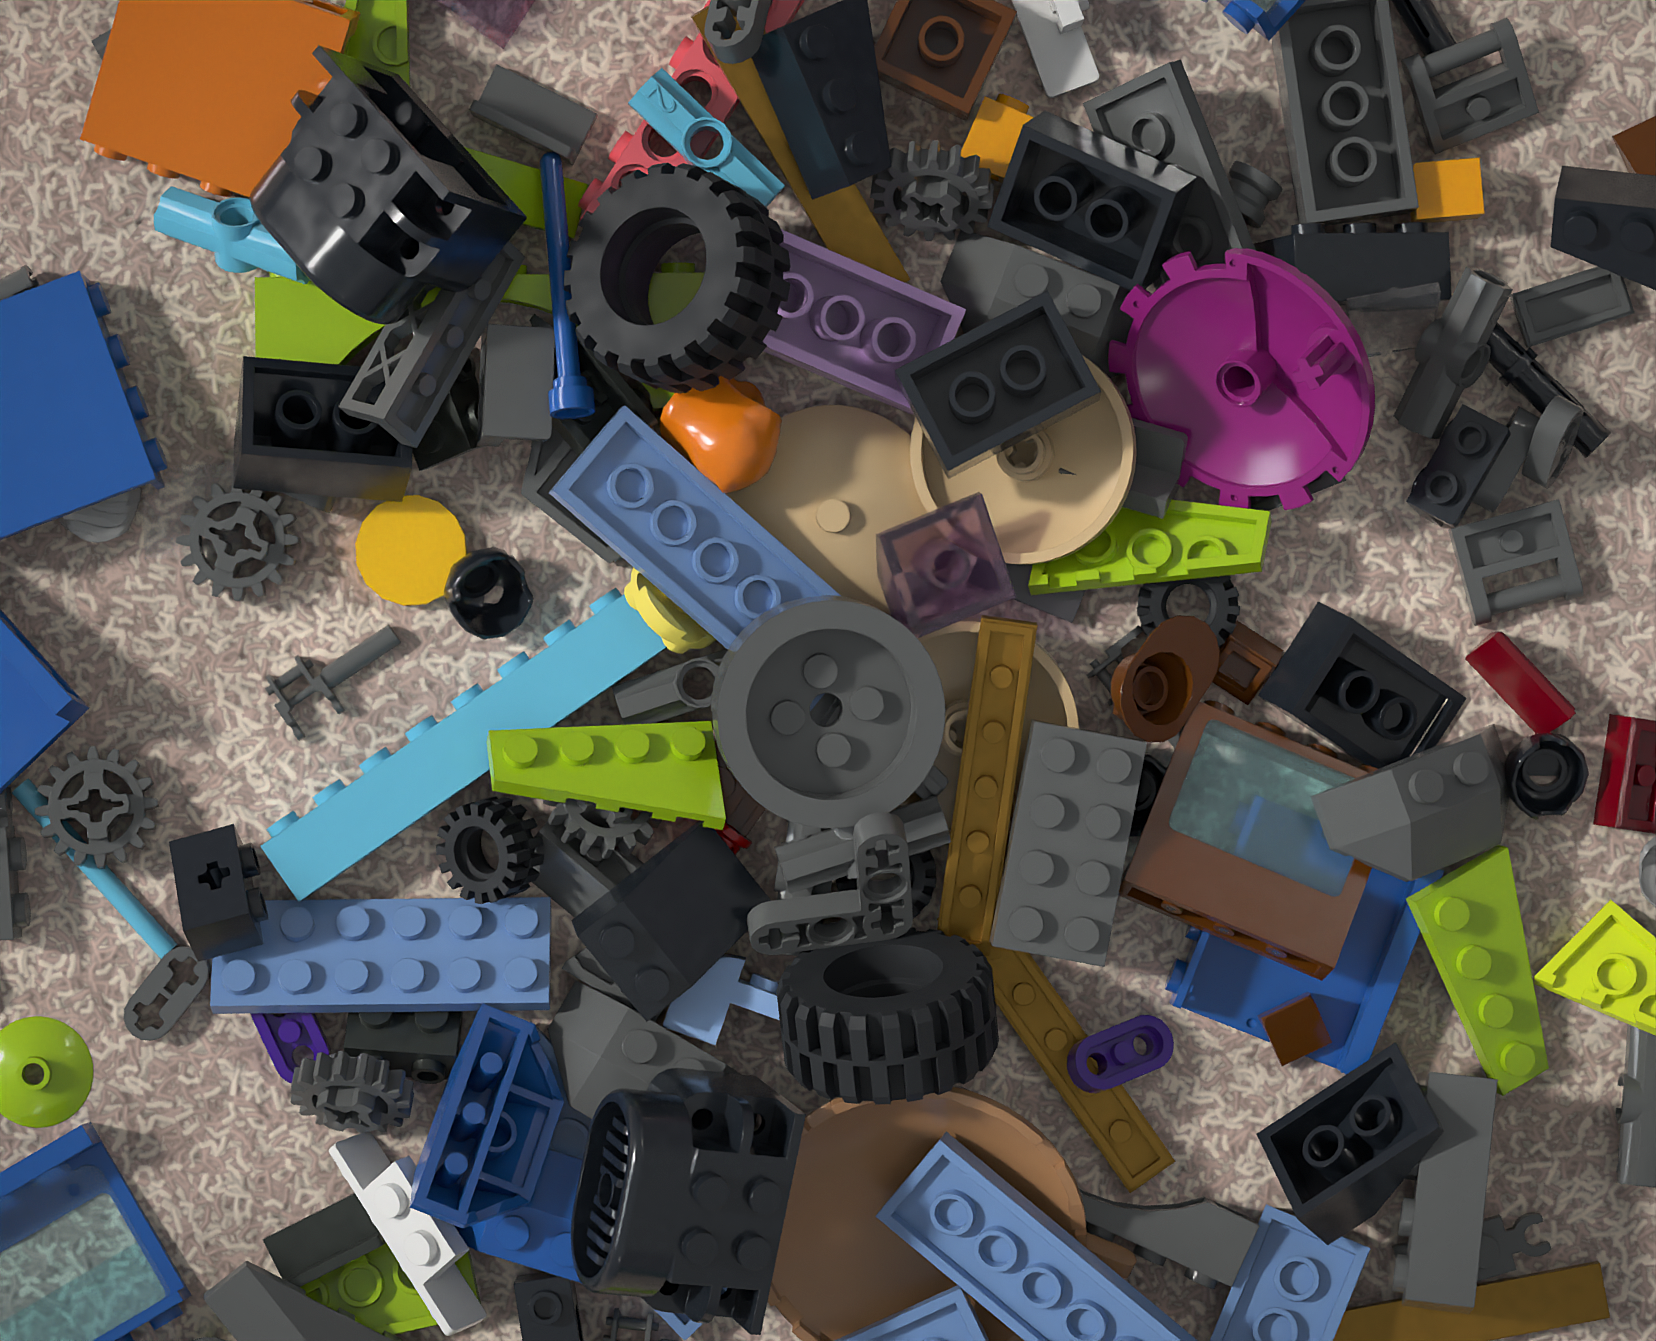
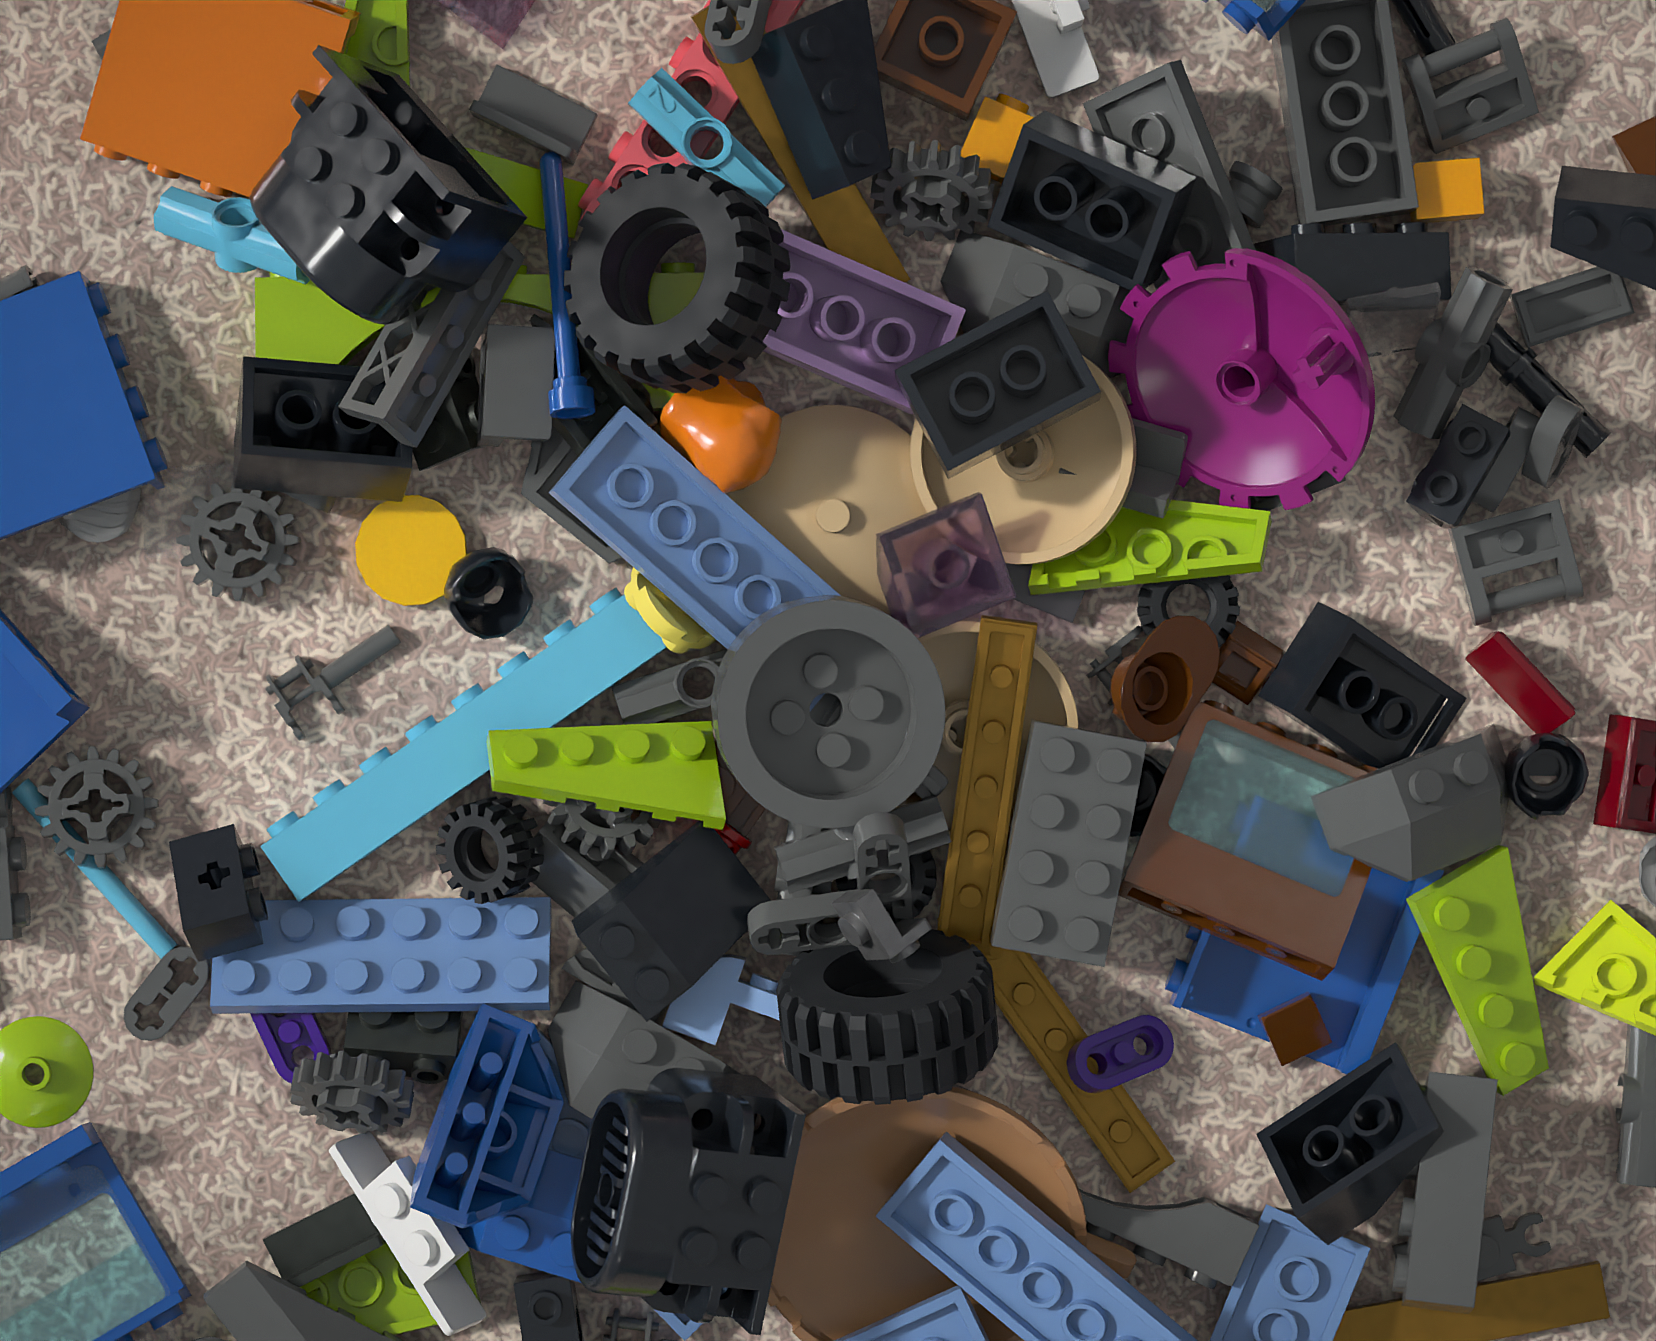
(871, 929): none -> flat silver bracket

